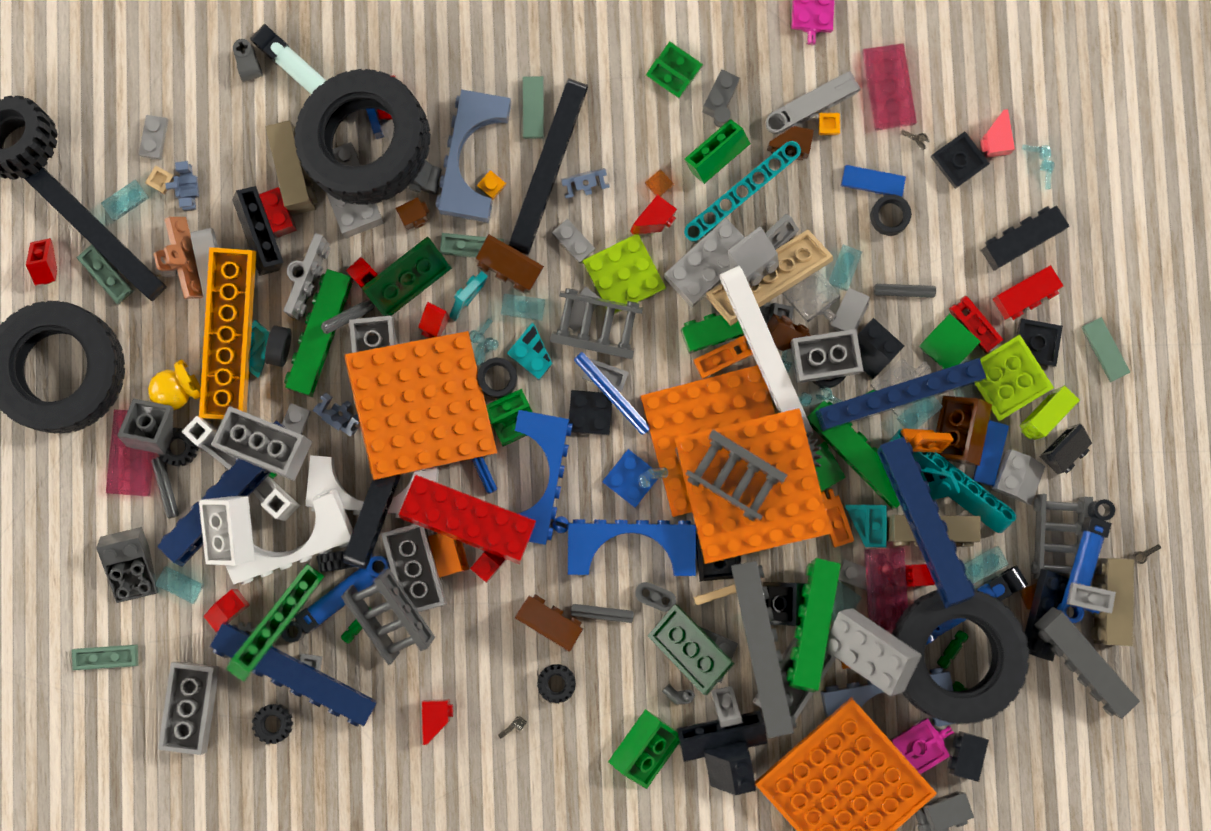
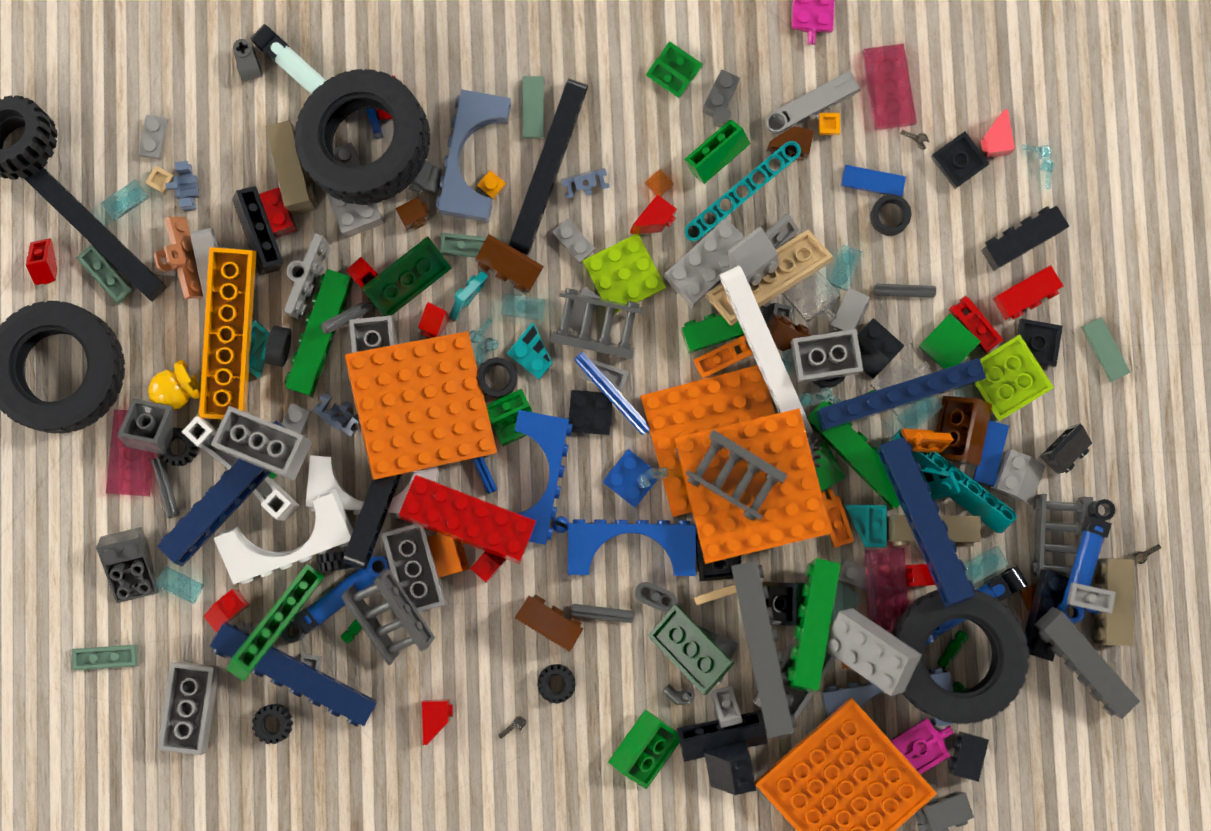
(227, 530): white slope -> none
(1049, 413): lime window -> none

